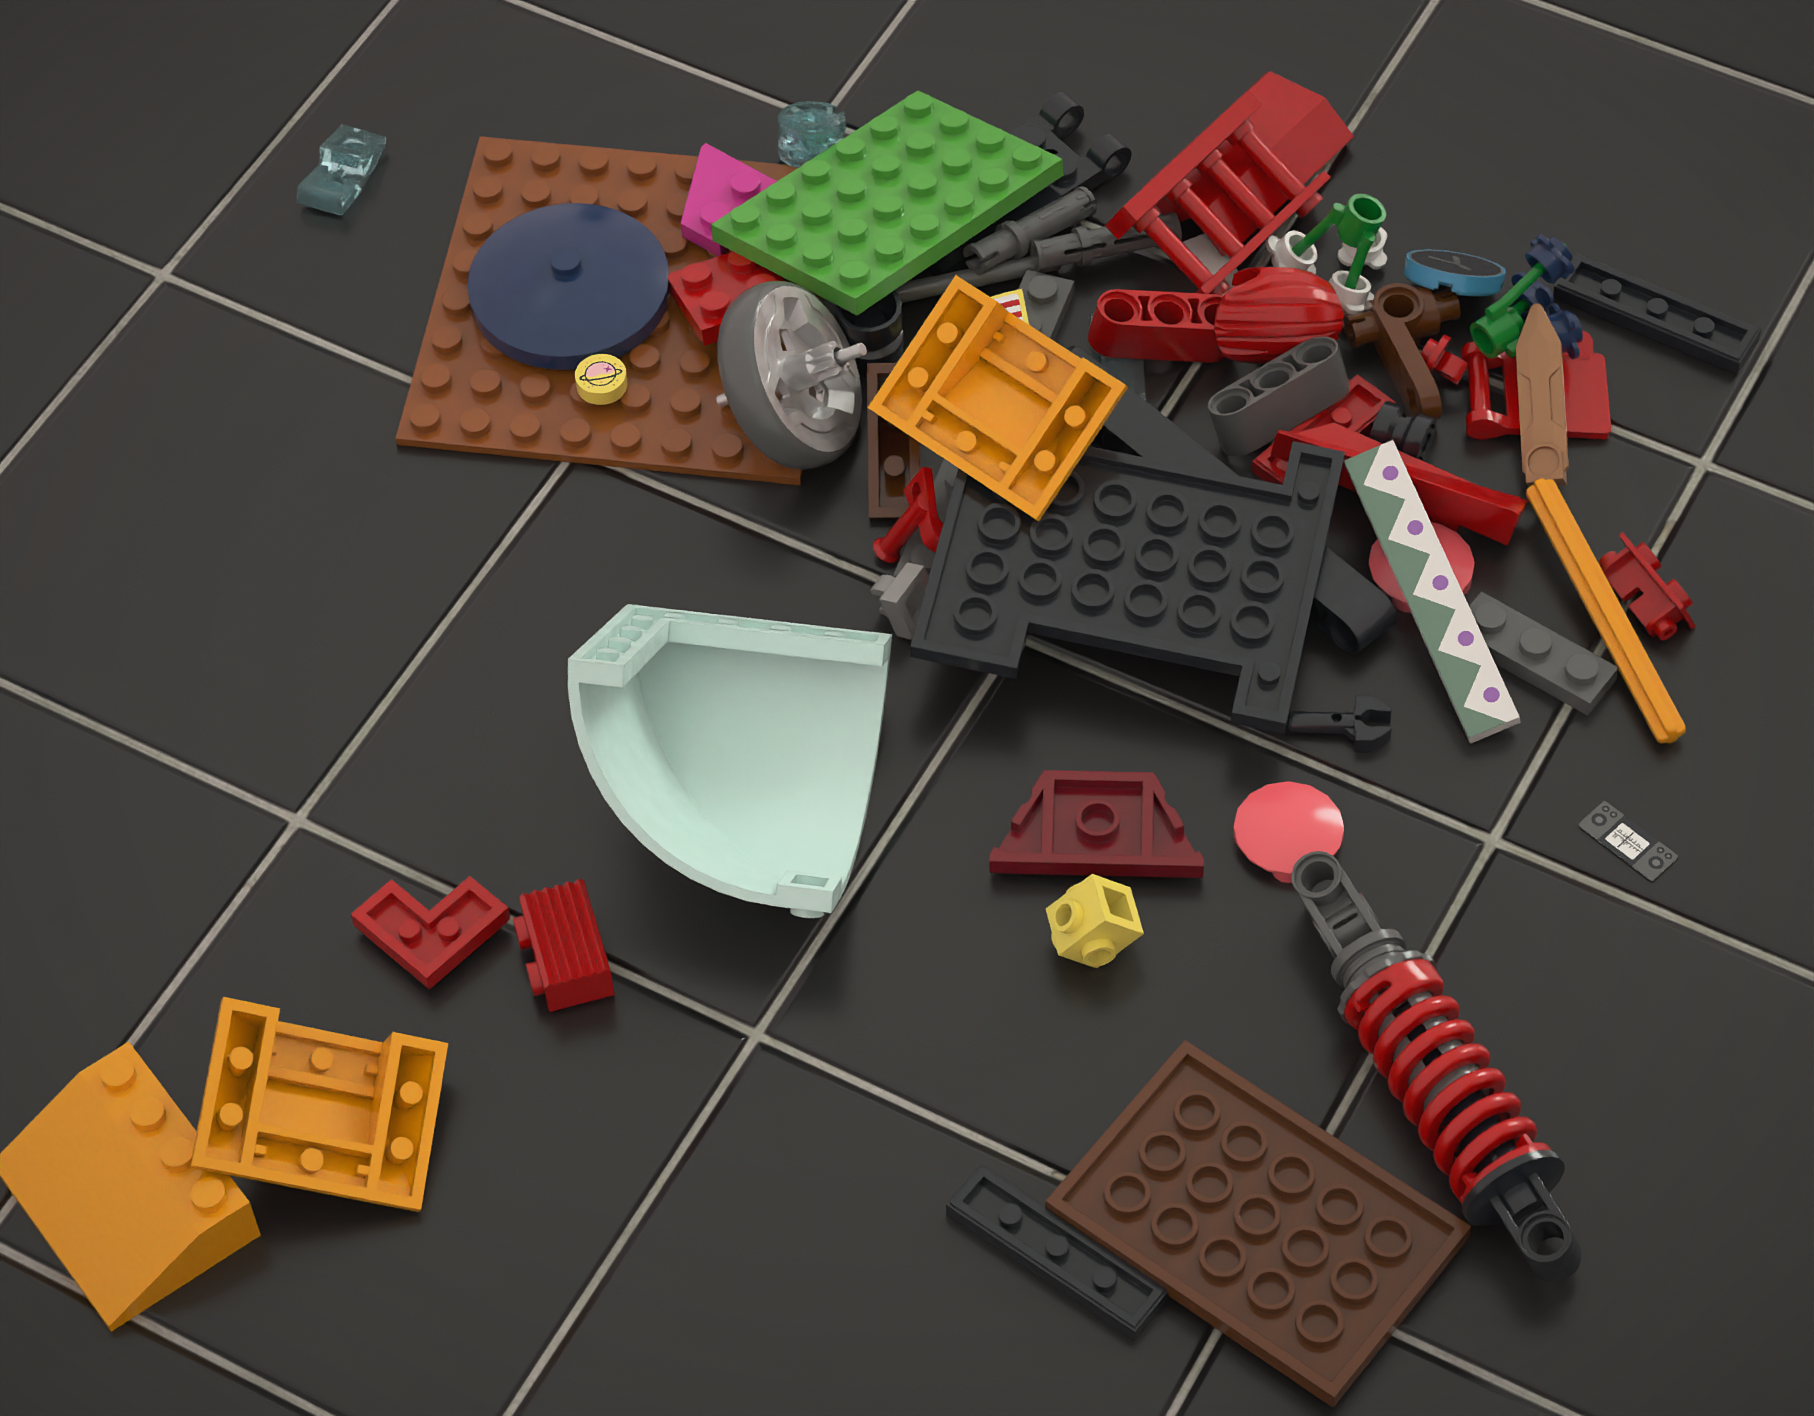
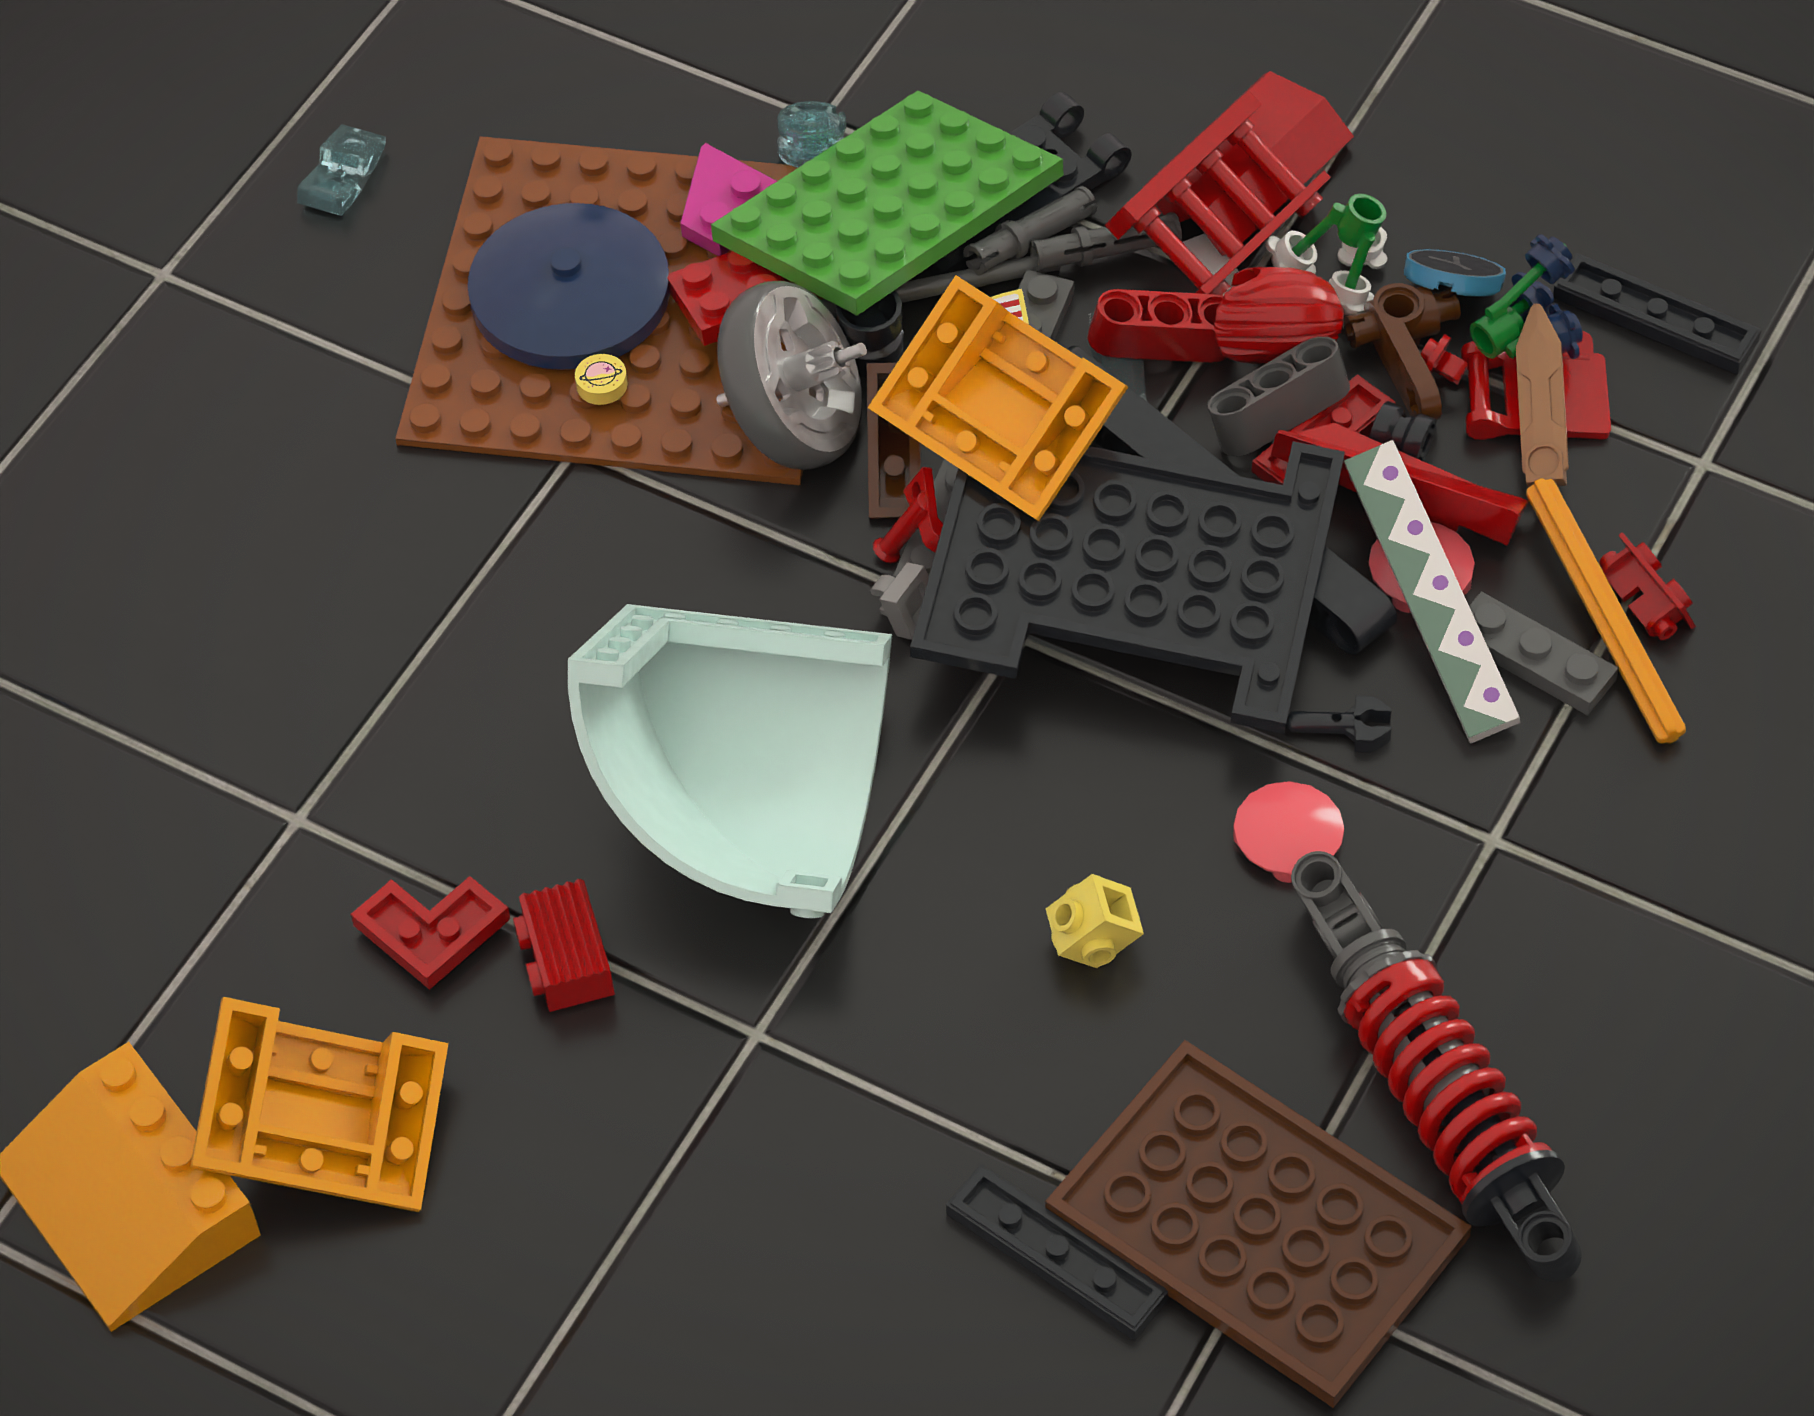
(1097, 827): dark red wing -> none
(1628, 840): sticker -> none

